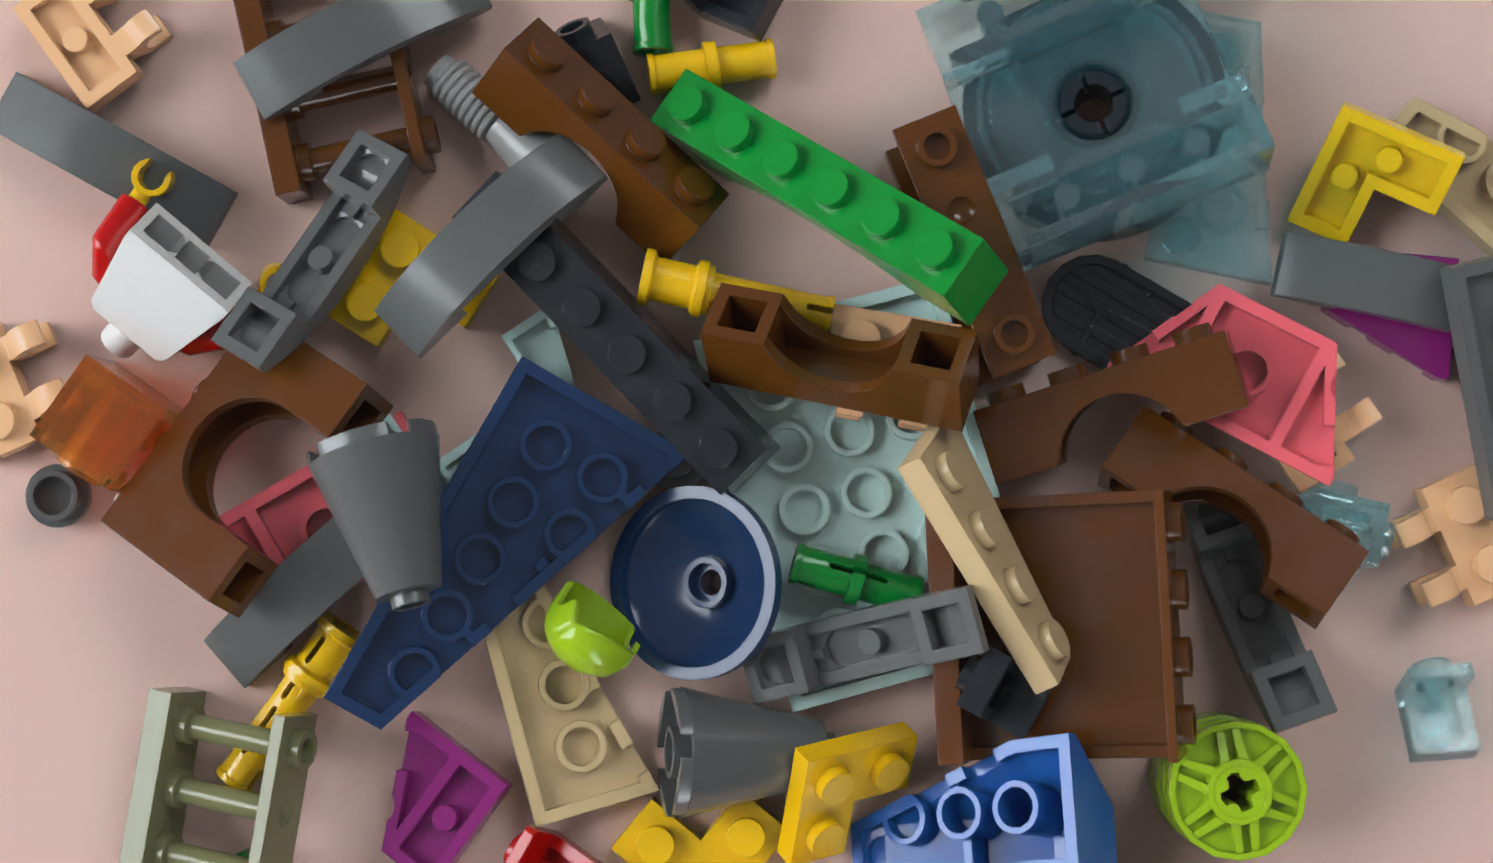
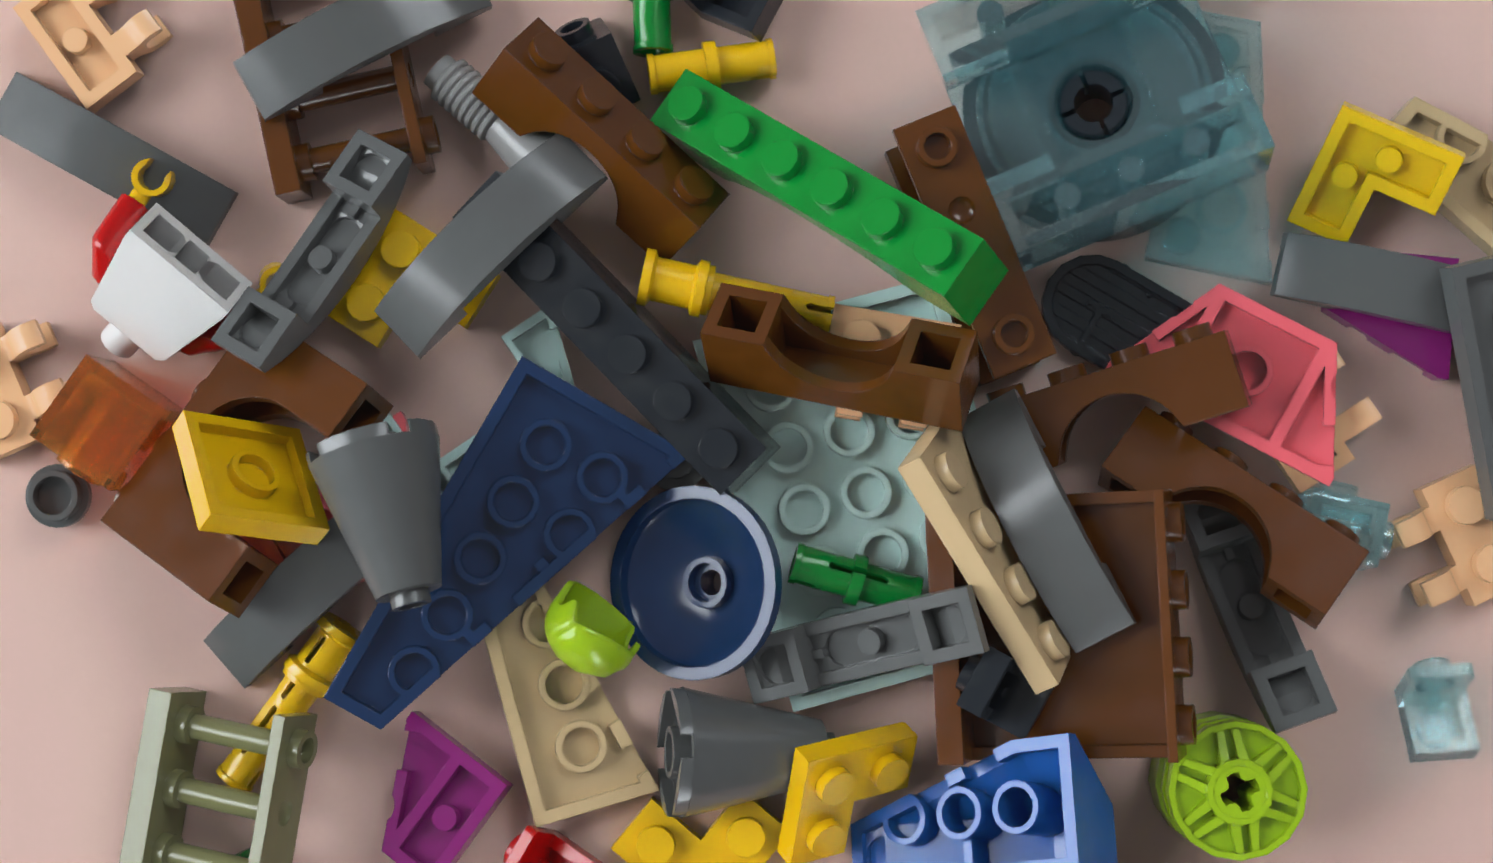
(249, 478): none -> yellow plate
(1043, 523): none -> dark grey slope

